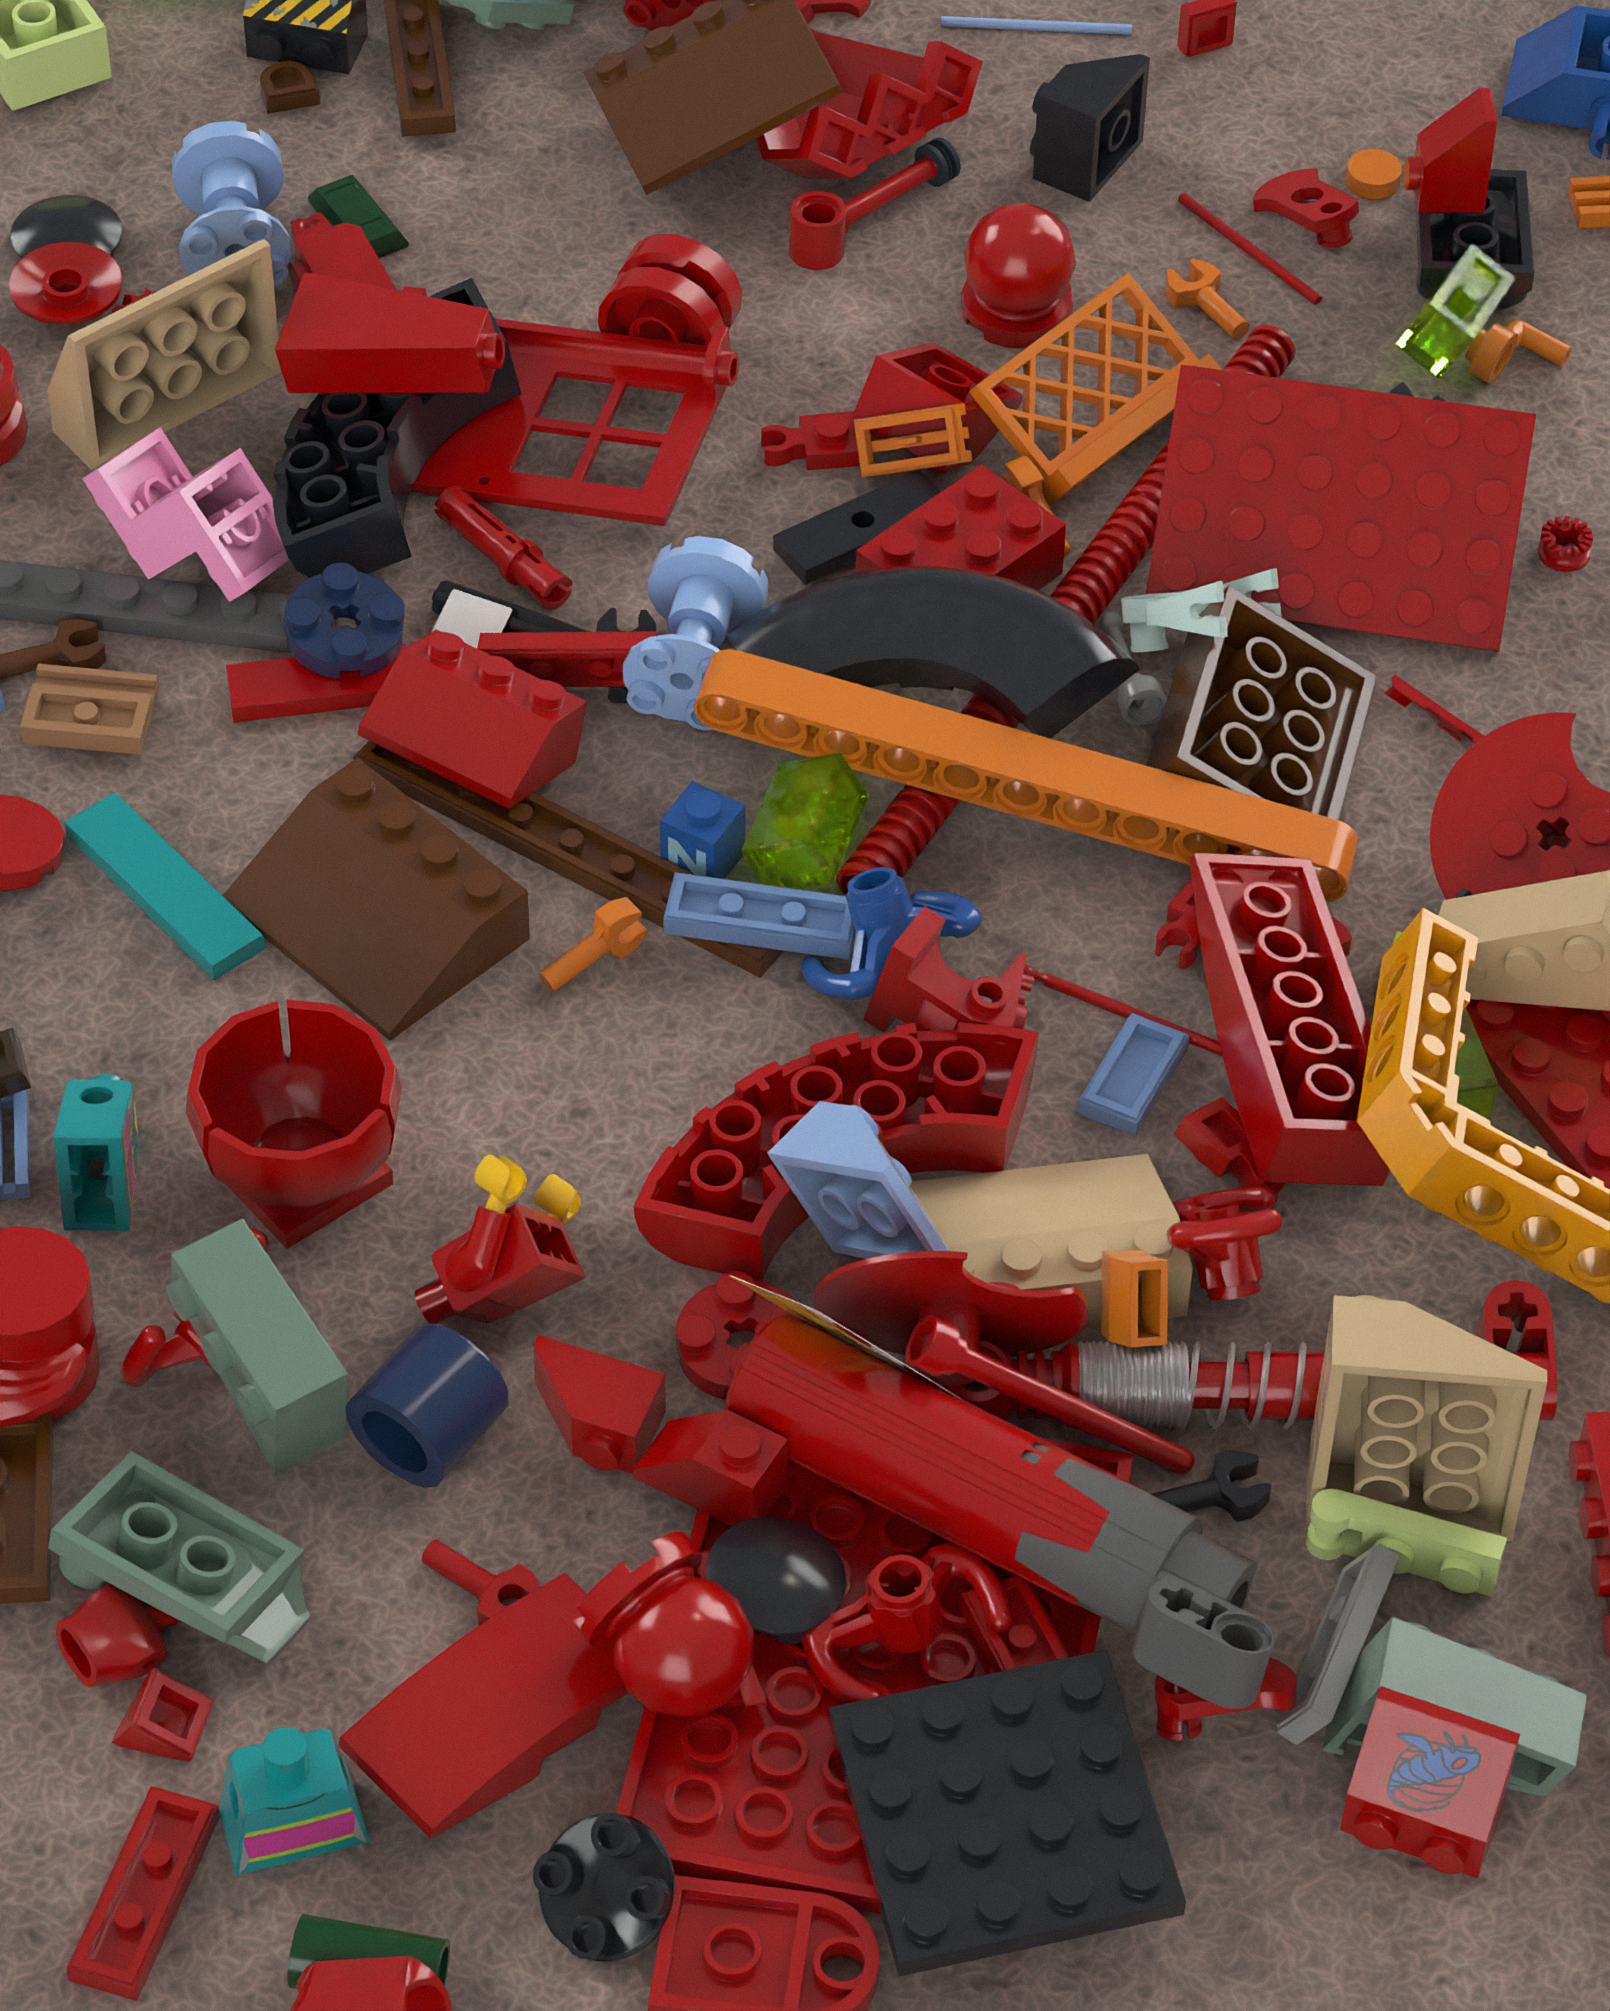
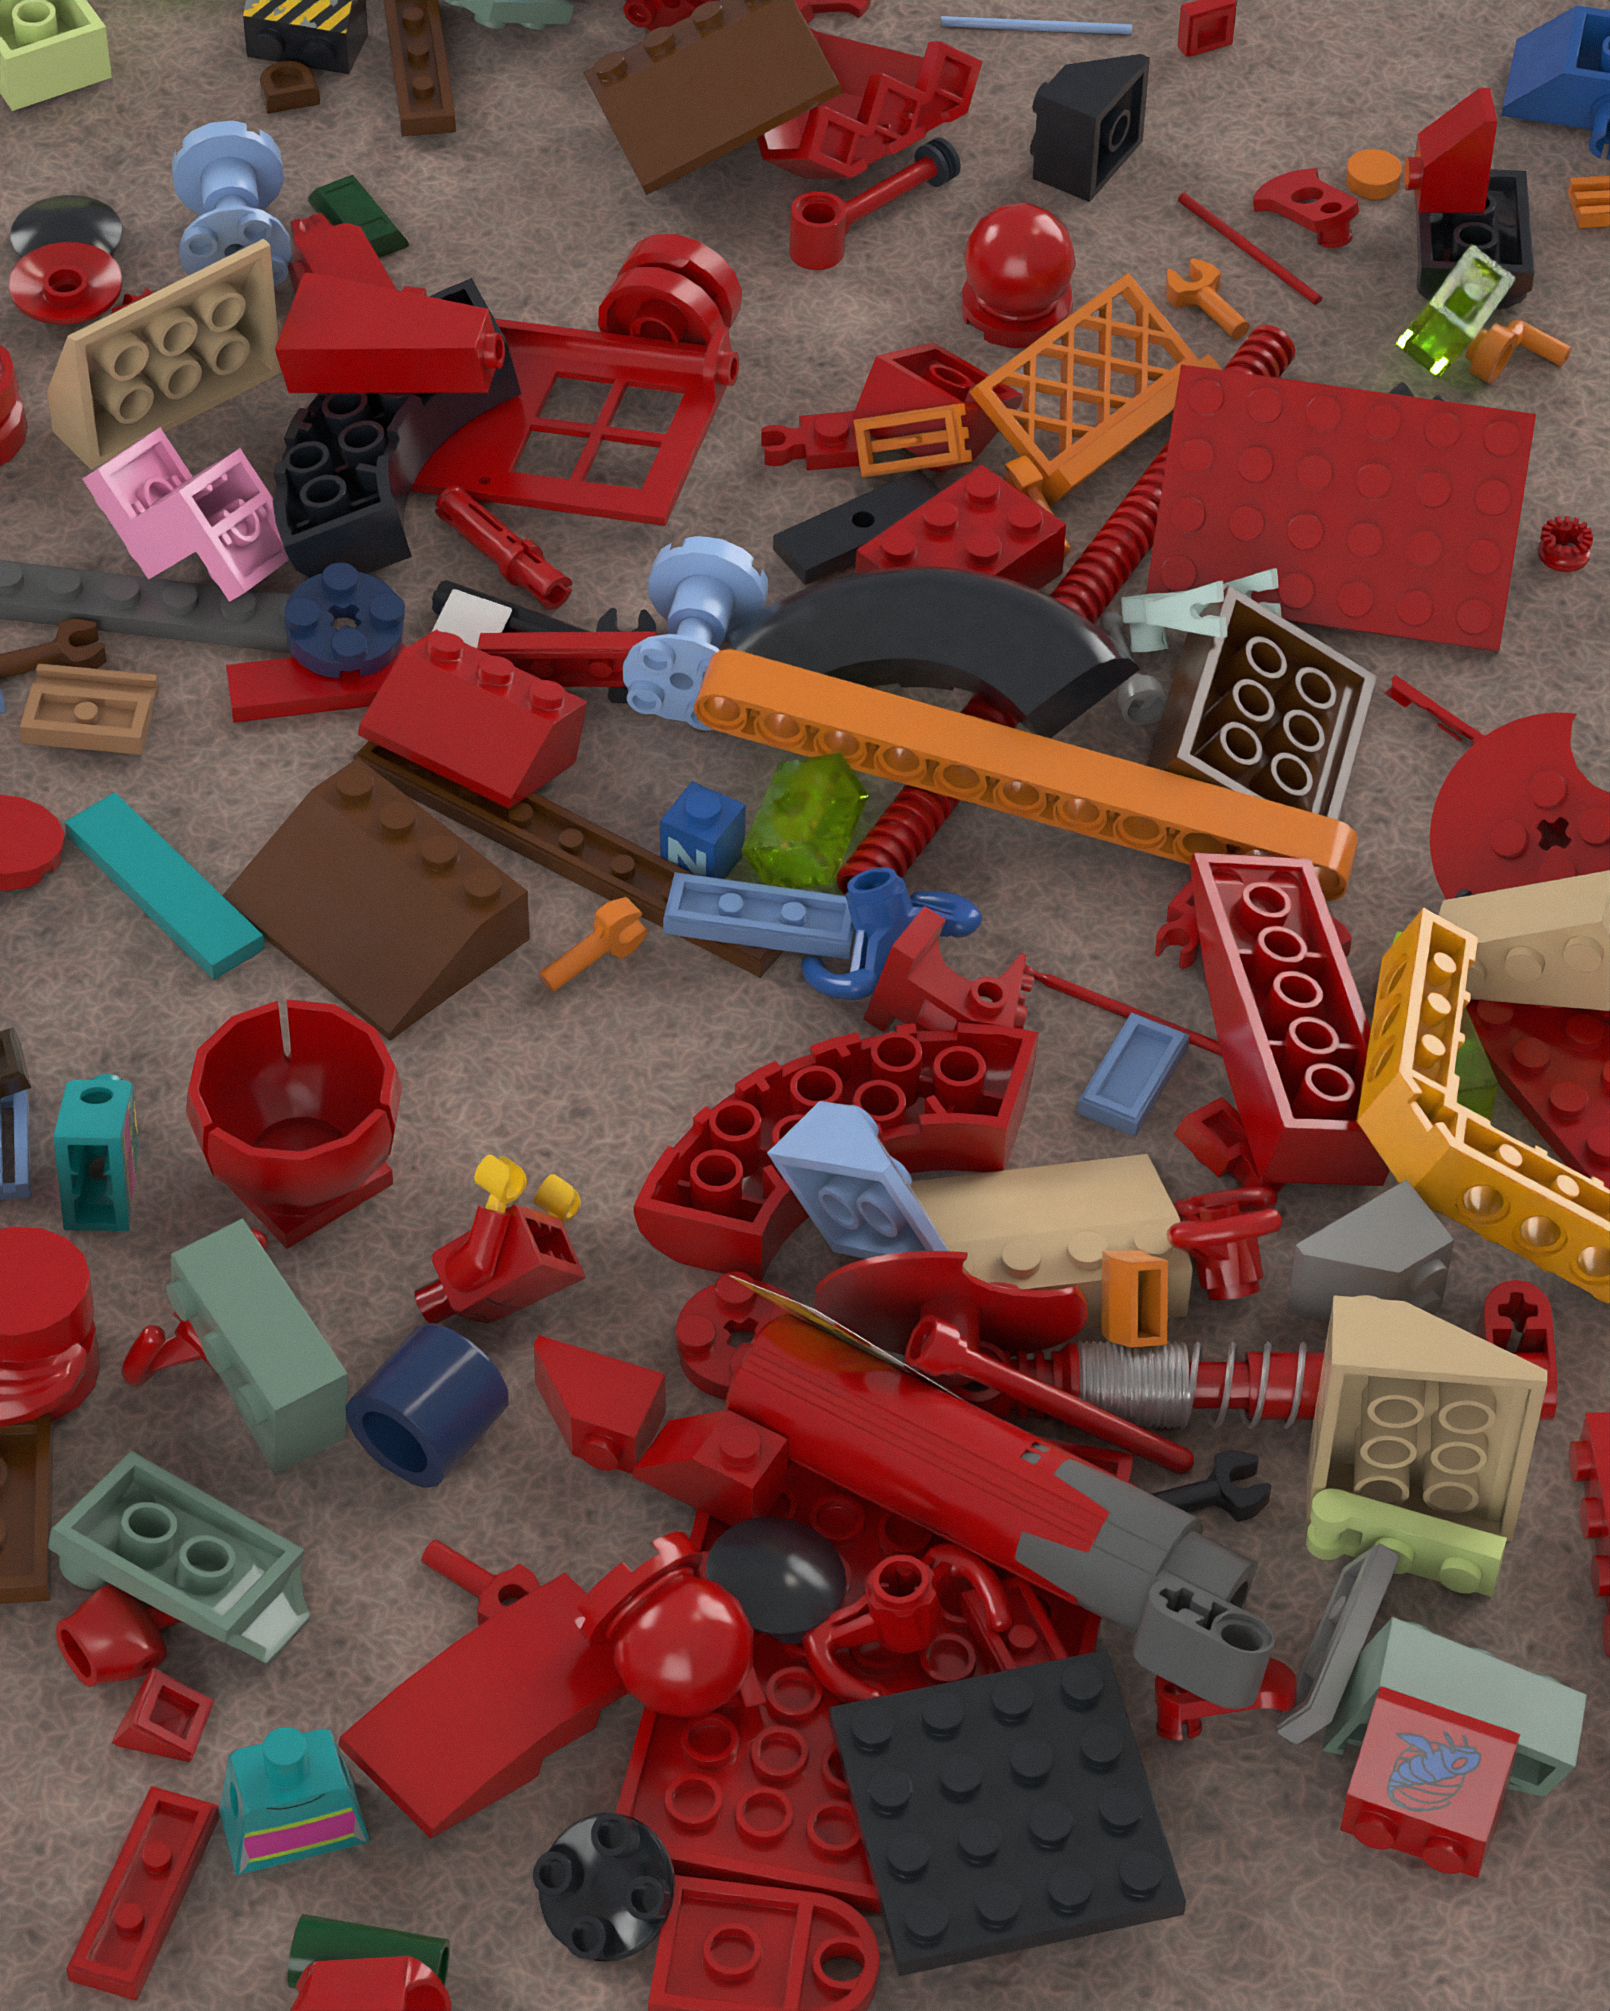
(1379, 1250): none -> light grey slope

